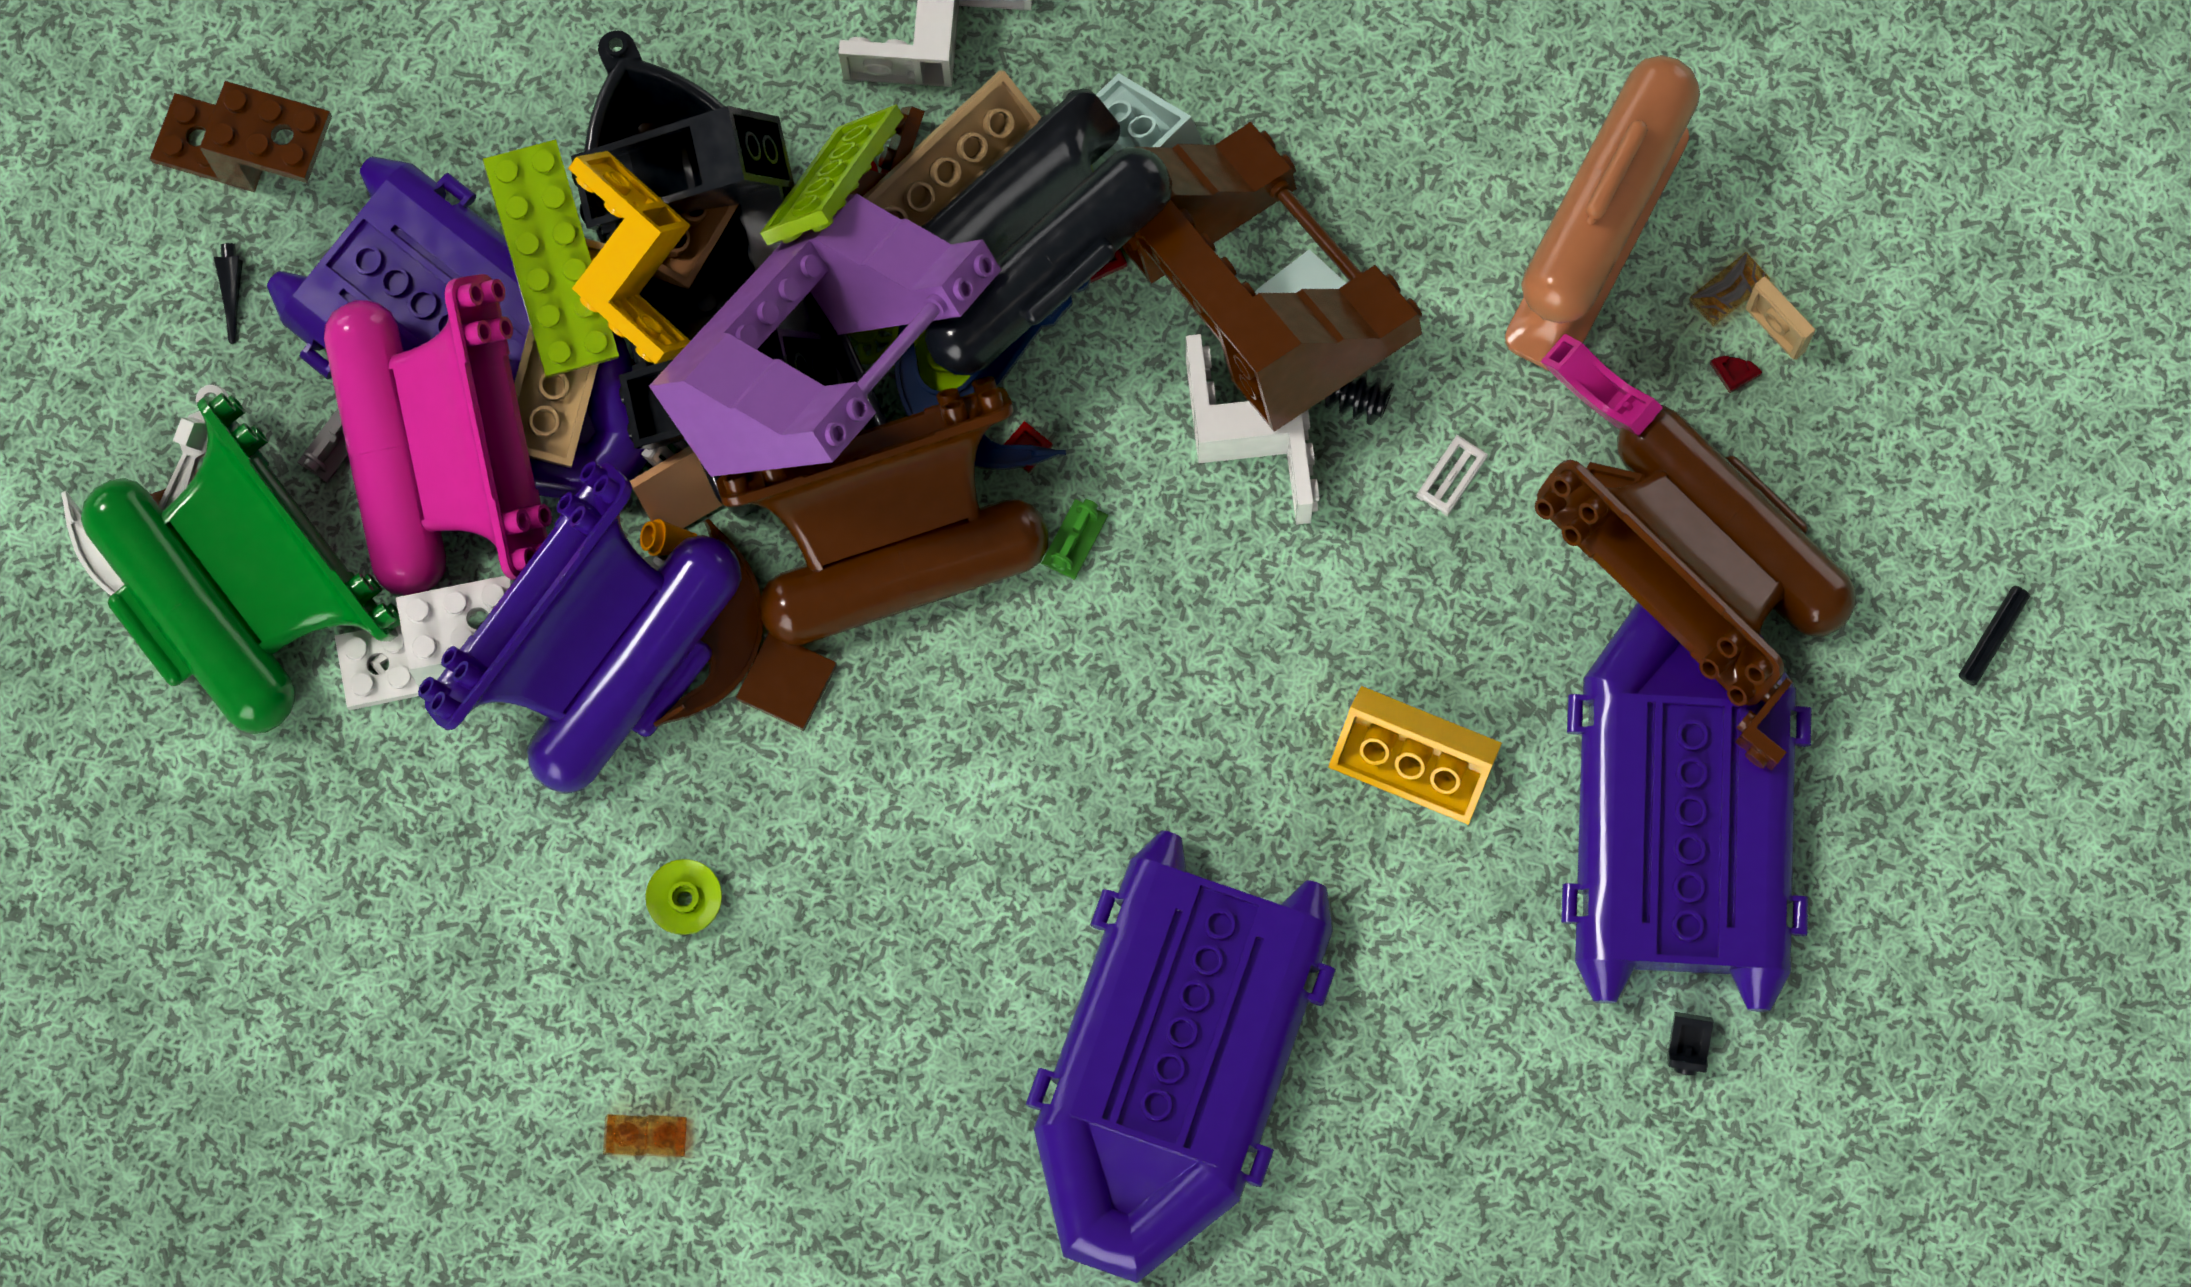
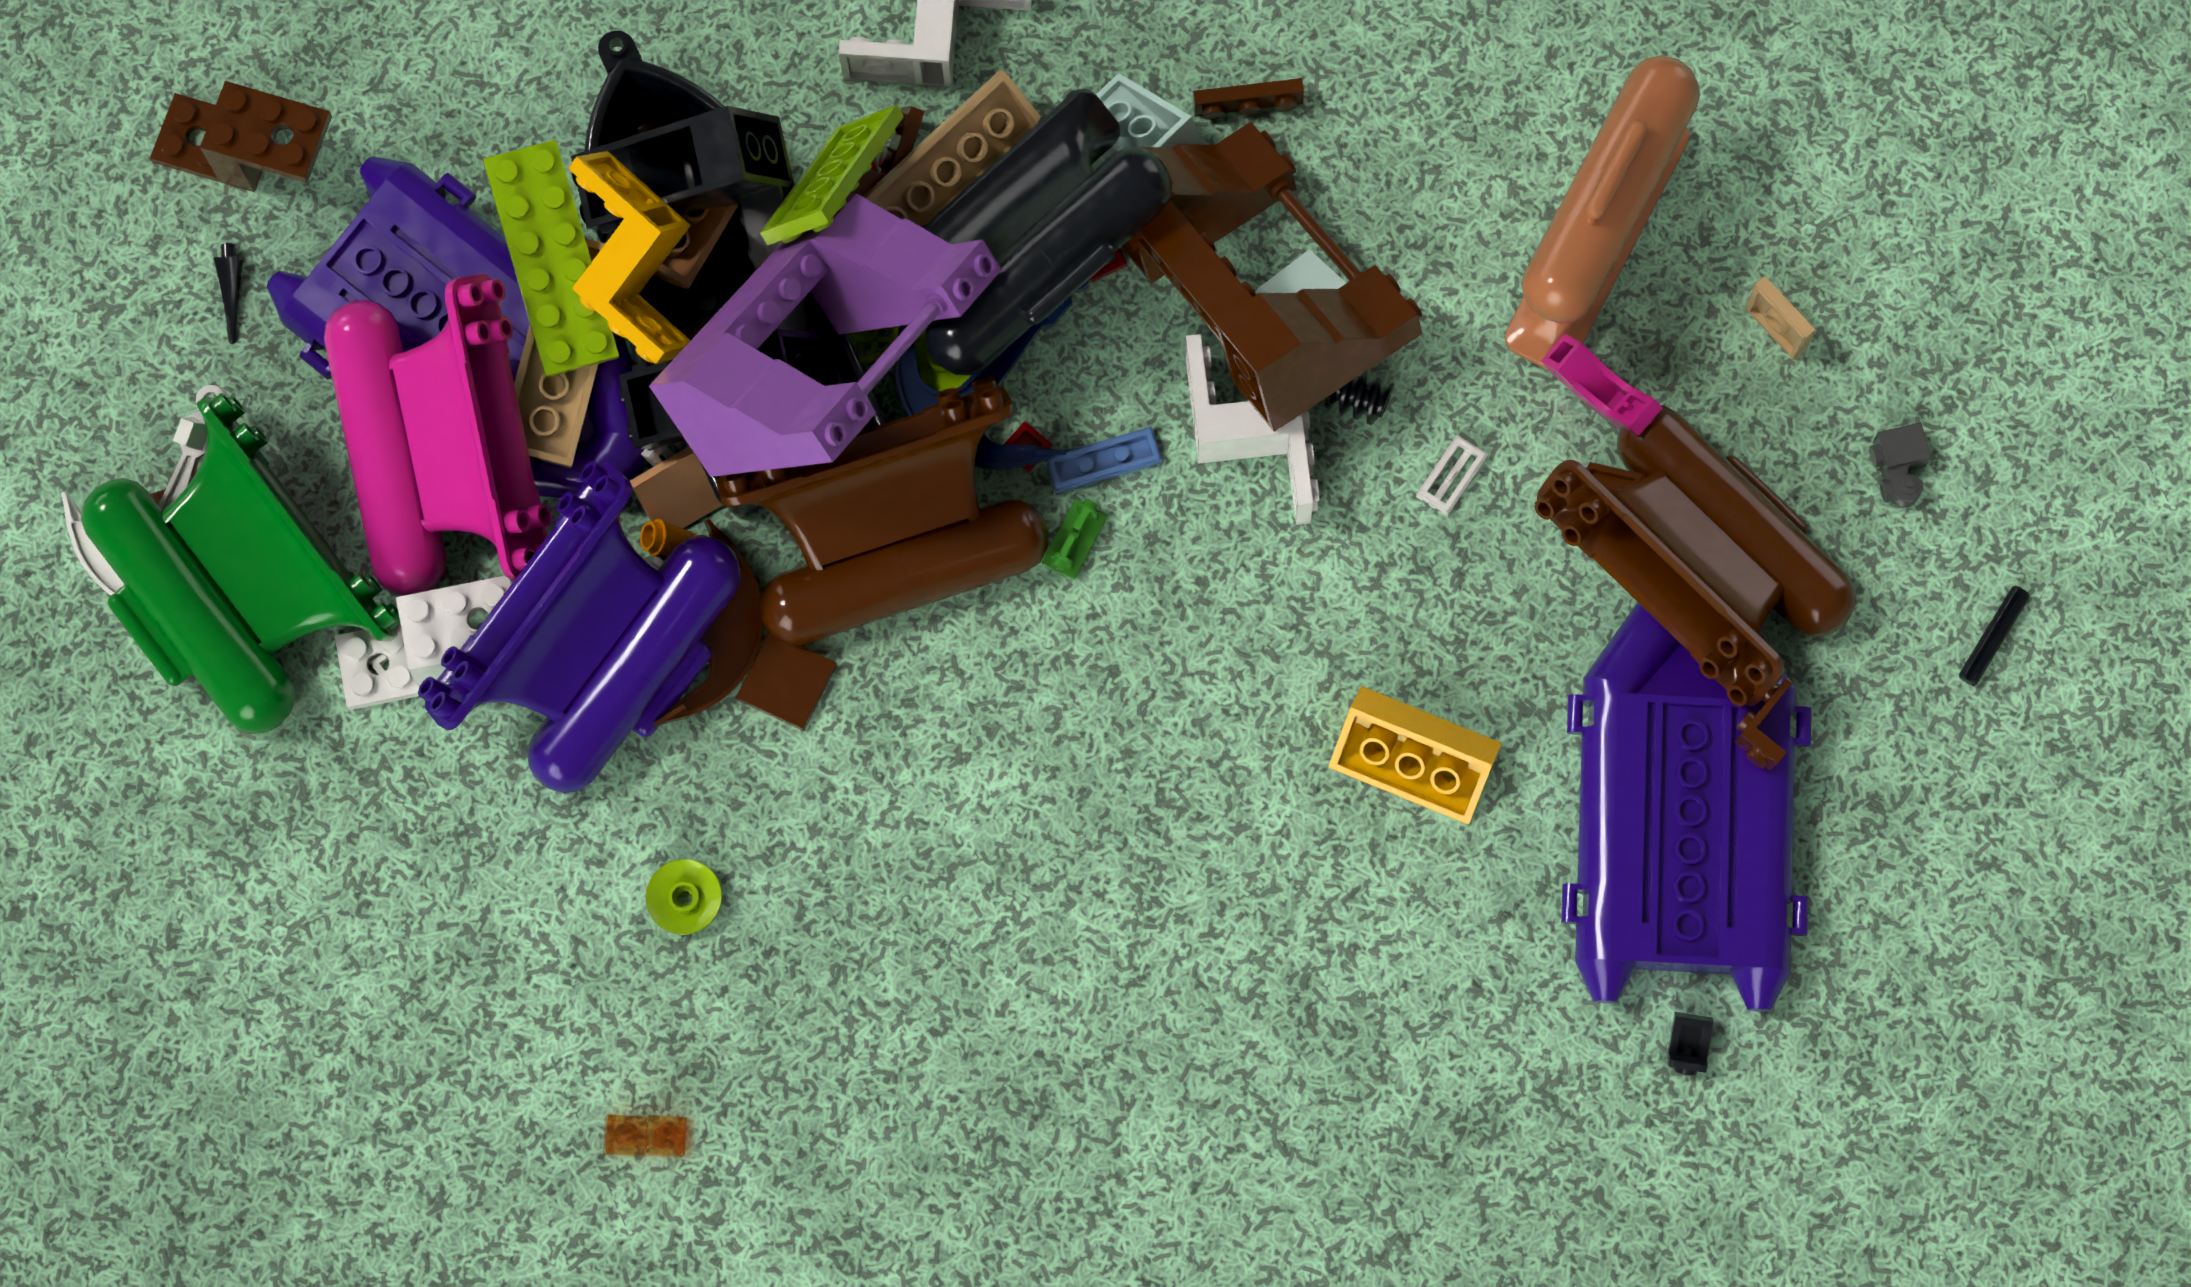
(326, 450): light grey hinge -> none
(1104, 460): none -> medium blue tile
(1174, 1058): dark purple piece -> none
(1248, 98): none -> reddish brown plate
(1728, 289): tile -> none
(1734, 371): dark red tile -> none
(1897, 453): none -> dark grey brick

